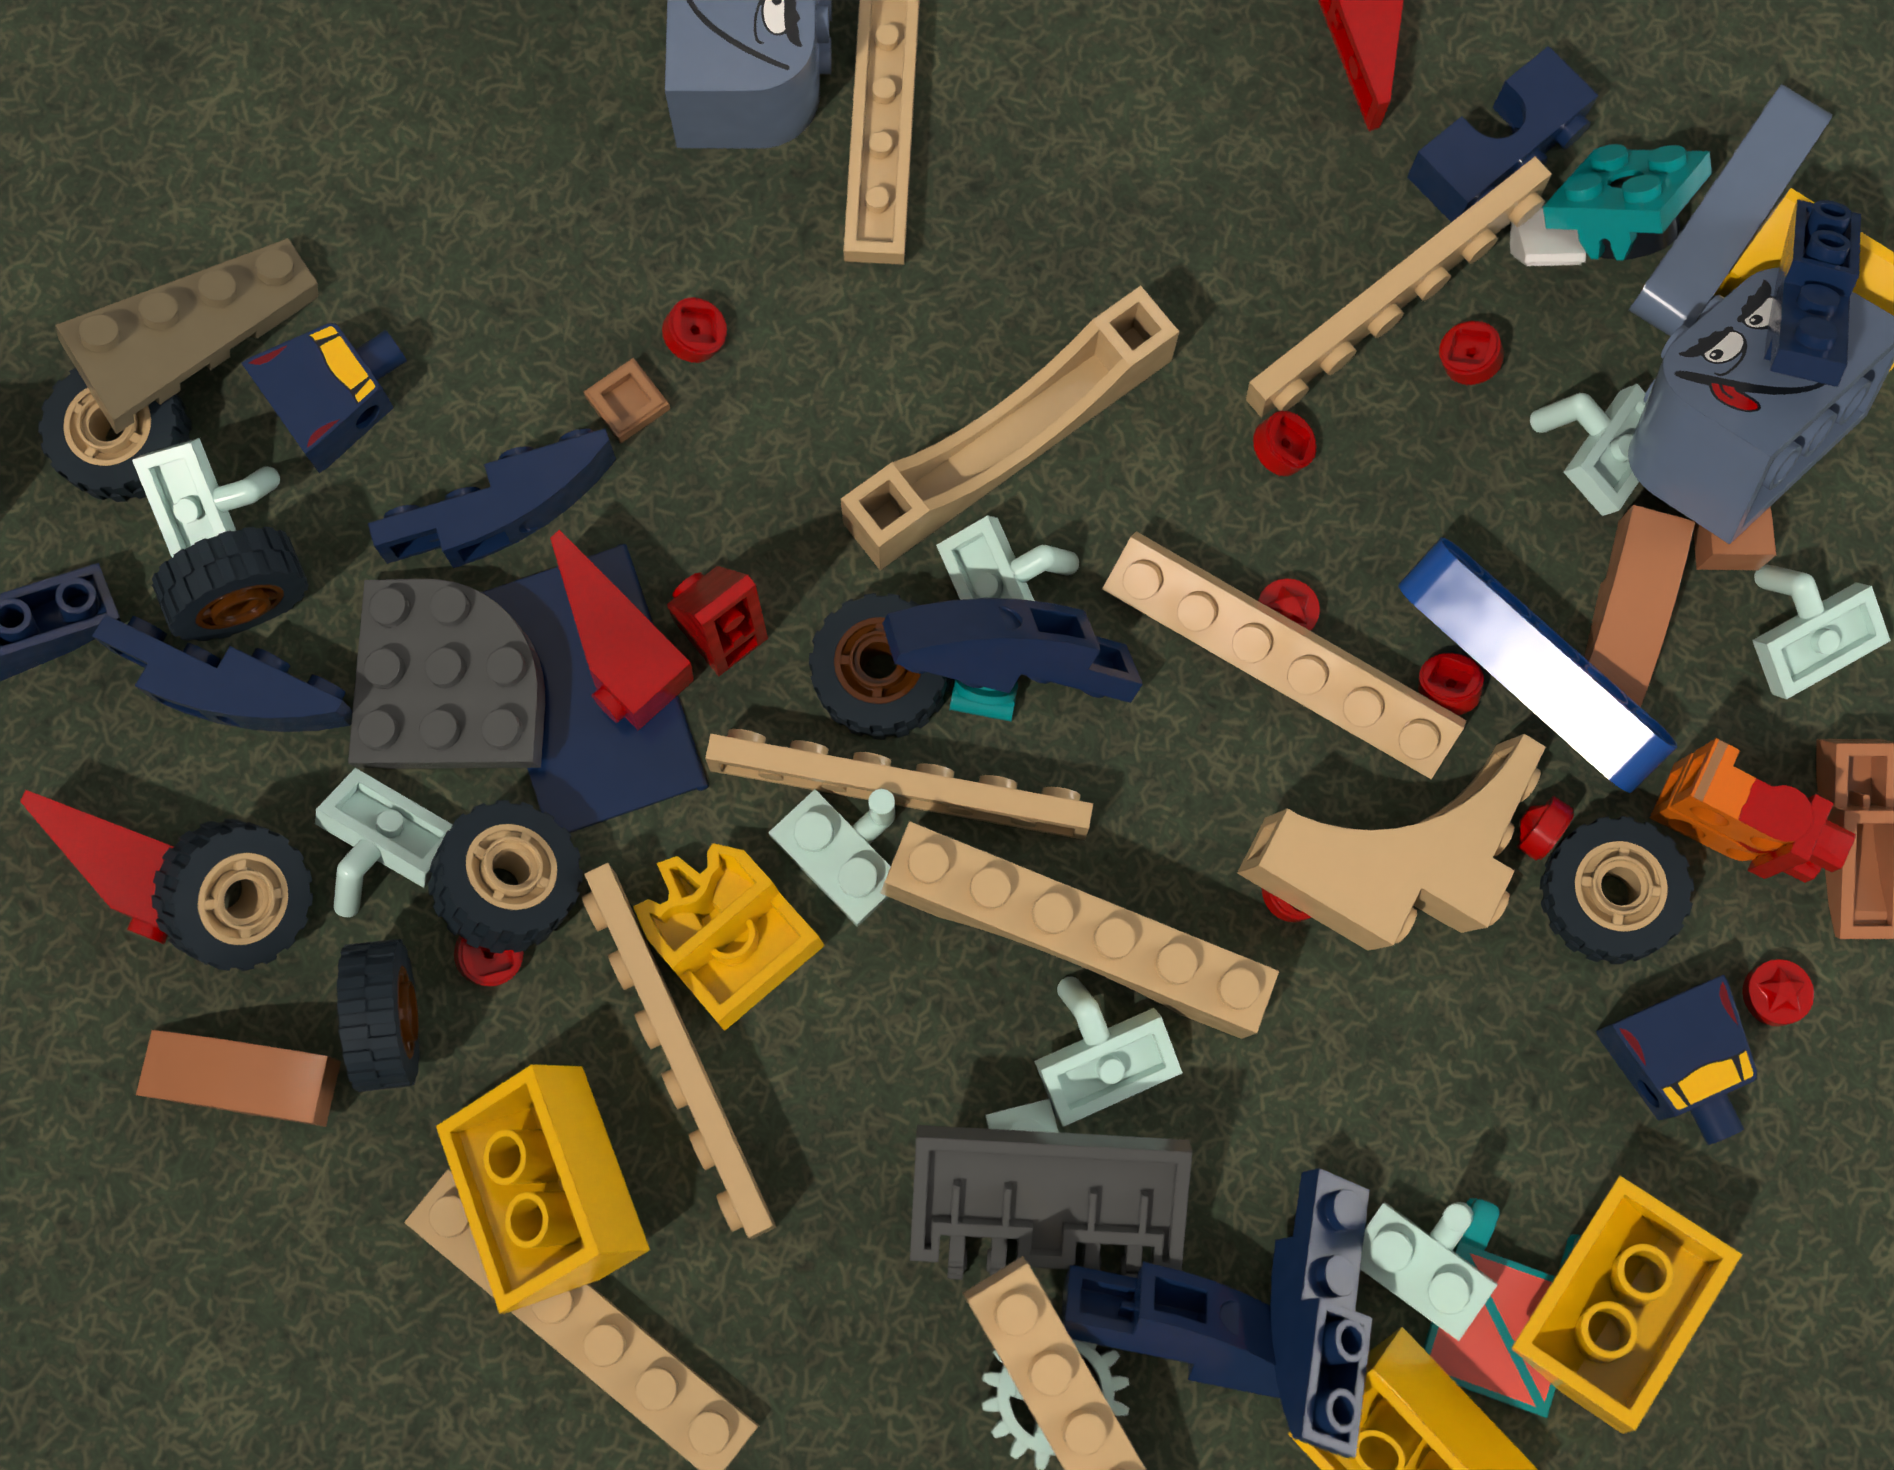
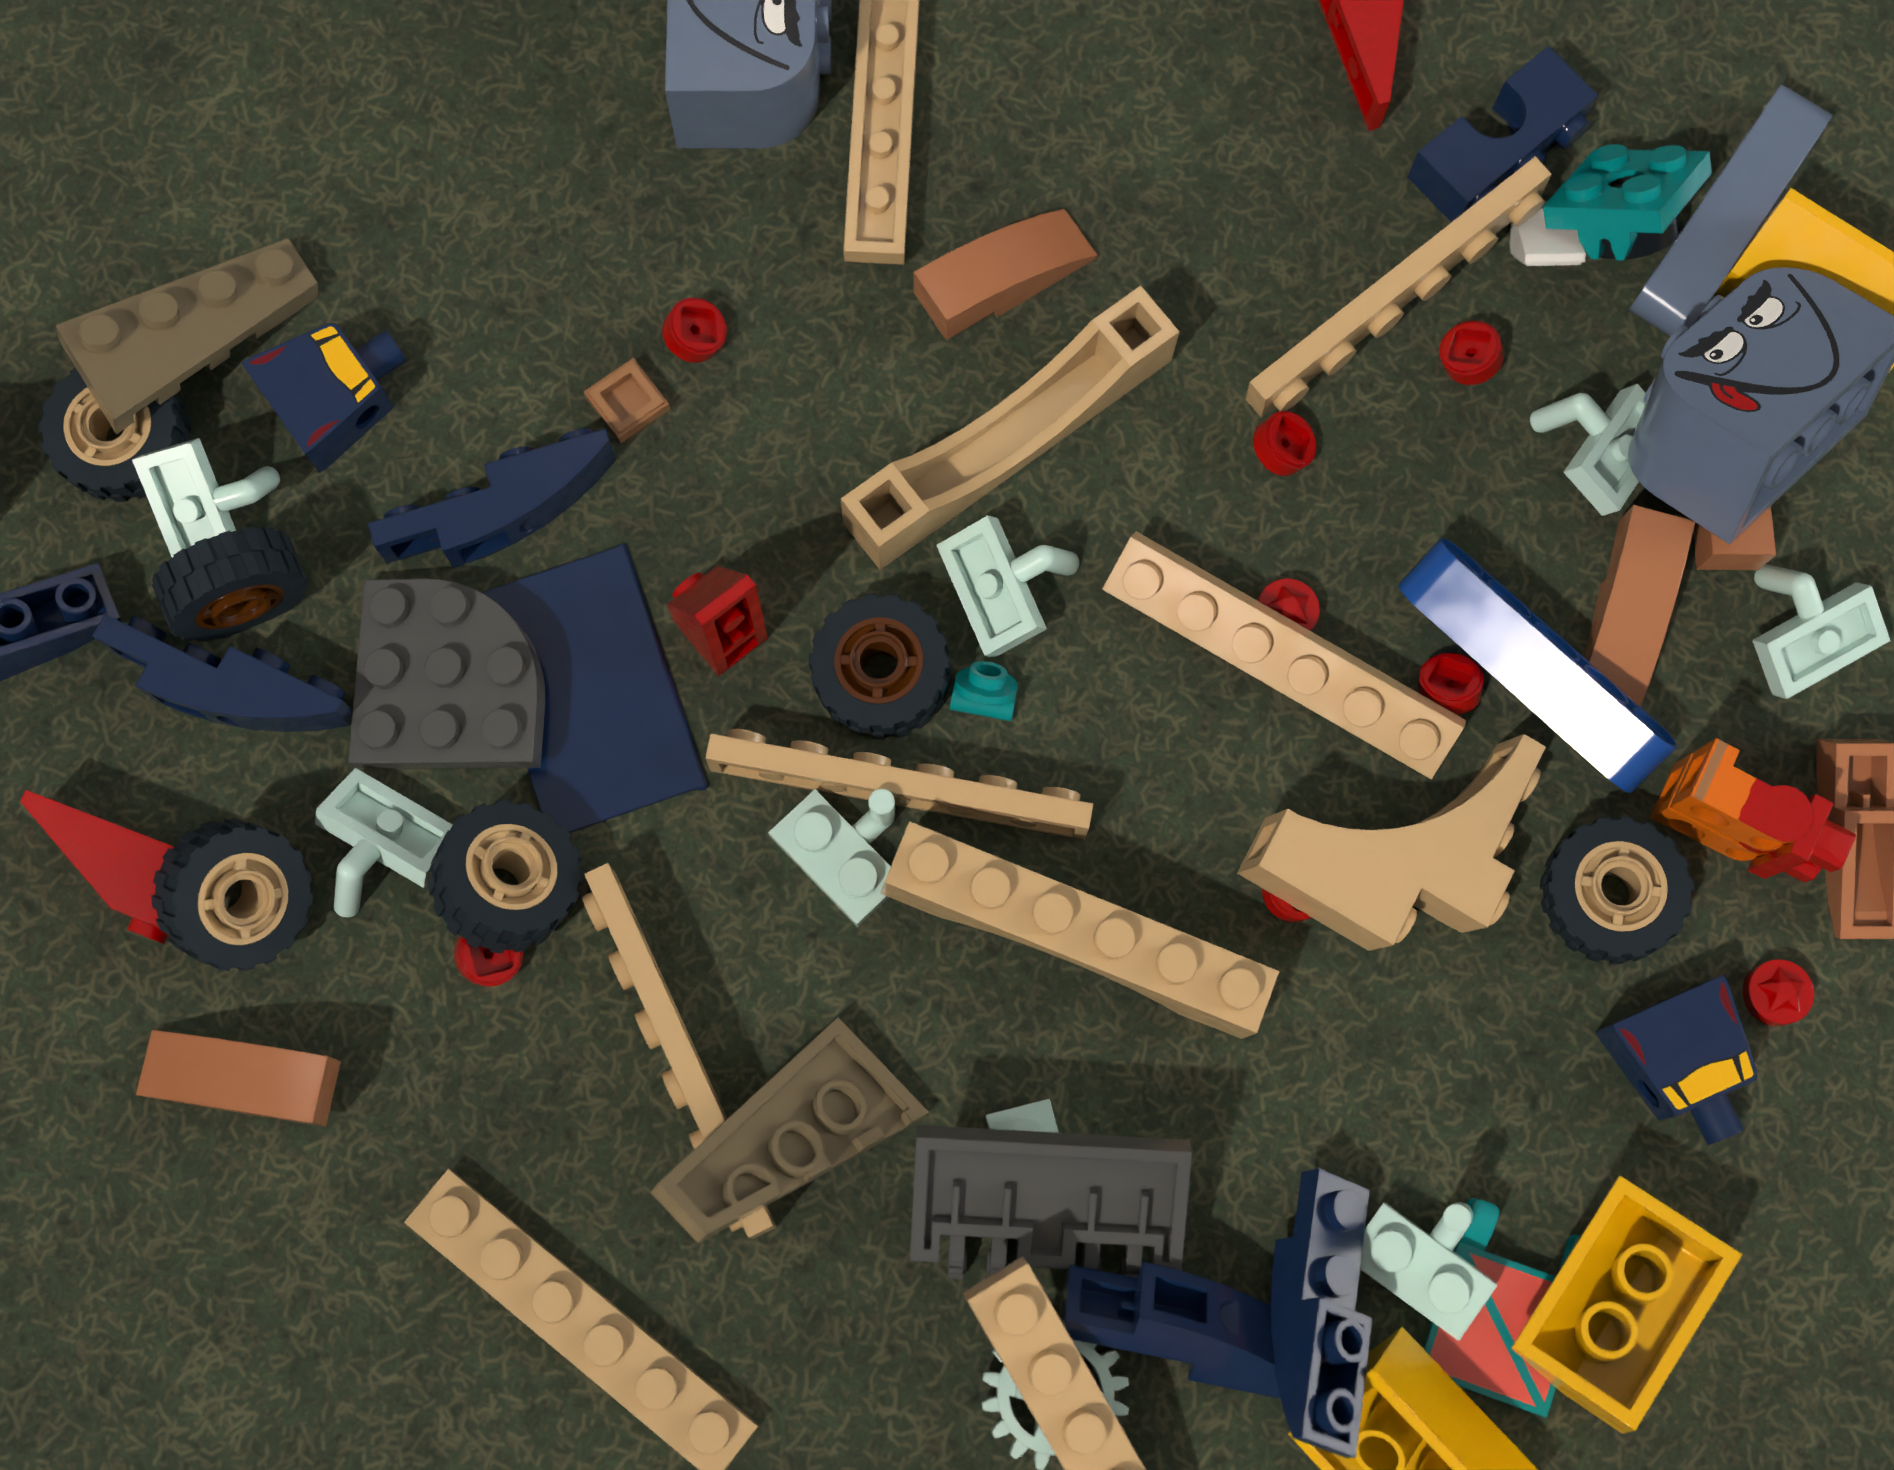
(378, 1015): black wheel -> none
(541, 1186): yellow slope -> none
(626, 654): red slope -> none
(726, 931): yellow plate -> none
(795, 1128): none -> dark tan wing
(1000, 270): none -> nougat slope
(1000, 639): dark blue slope -> none
(1107, 1061): light aqua plate -> none
(1543, 827): red tile -> none
(1813, 293): dark blue slope -> none

